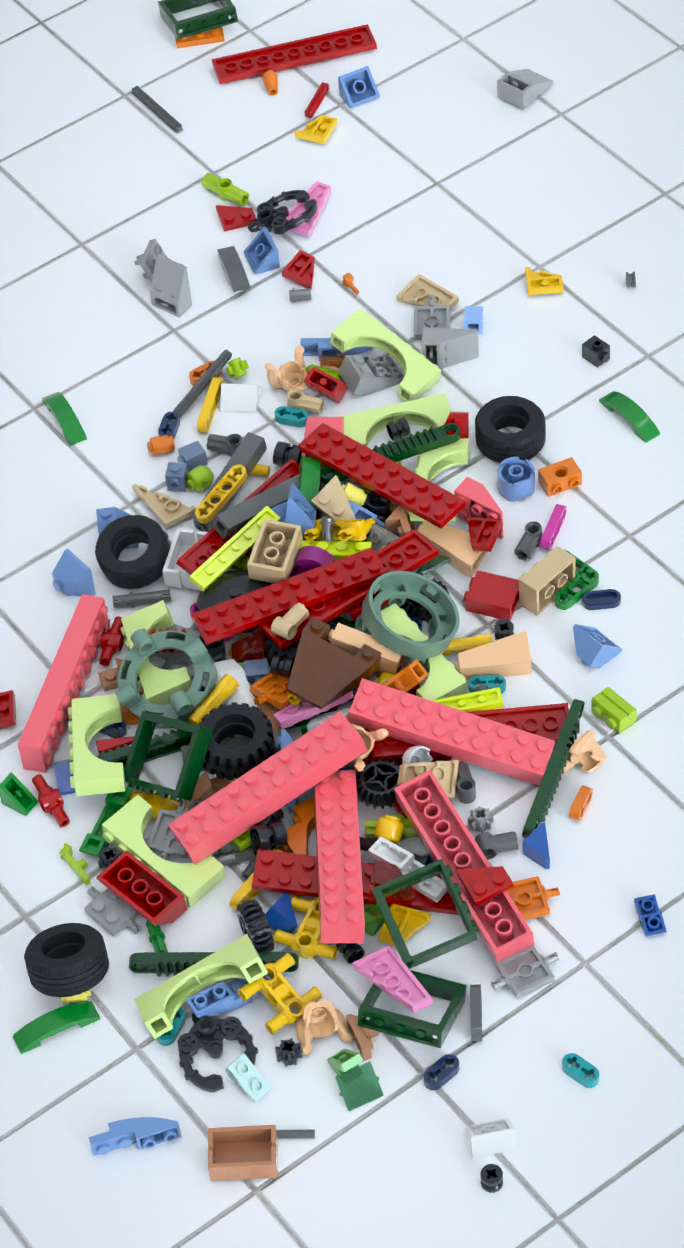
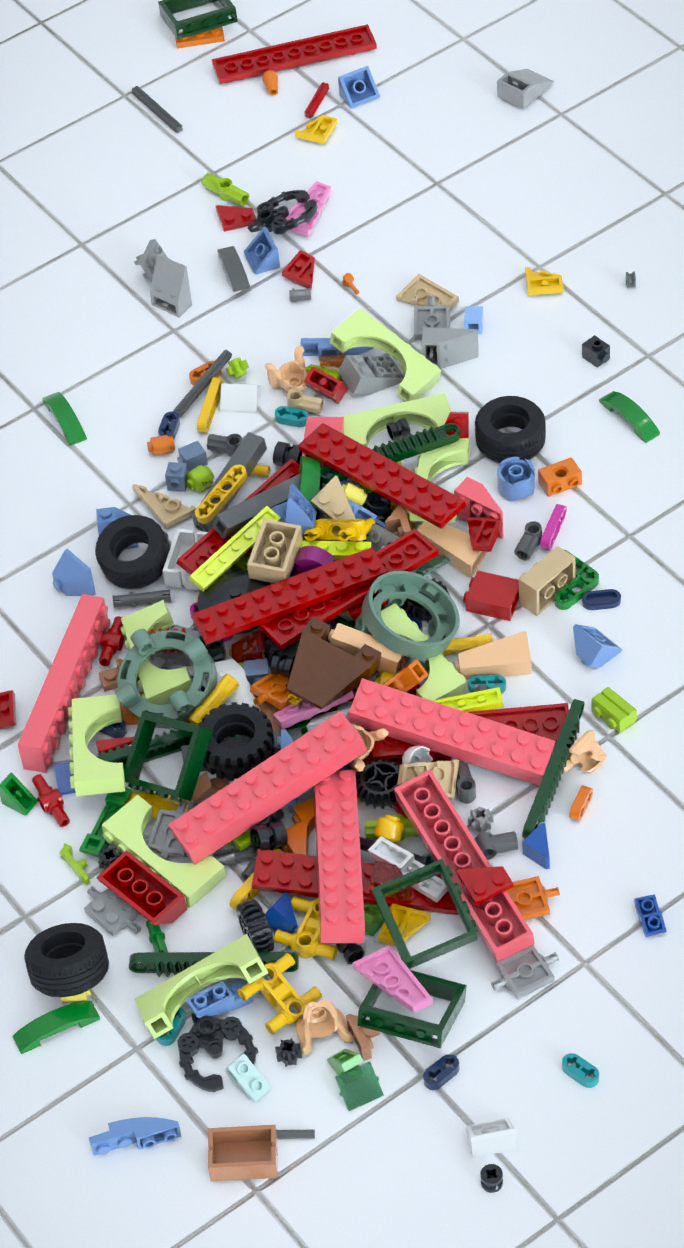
(287, 625): tan piece -> none
(327, 528): flat silver pin -> none
(476, 1012): dark grey beam -> none
(503, 628): black wheel -> none

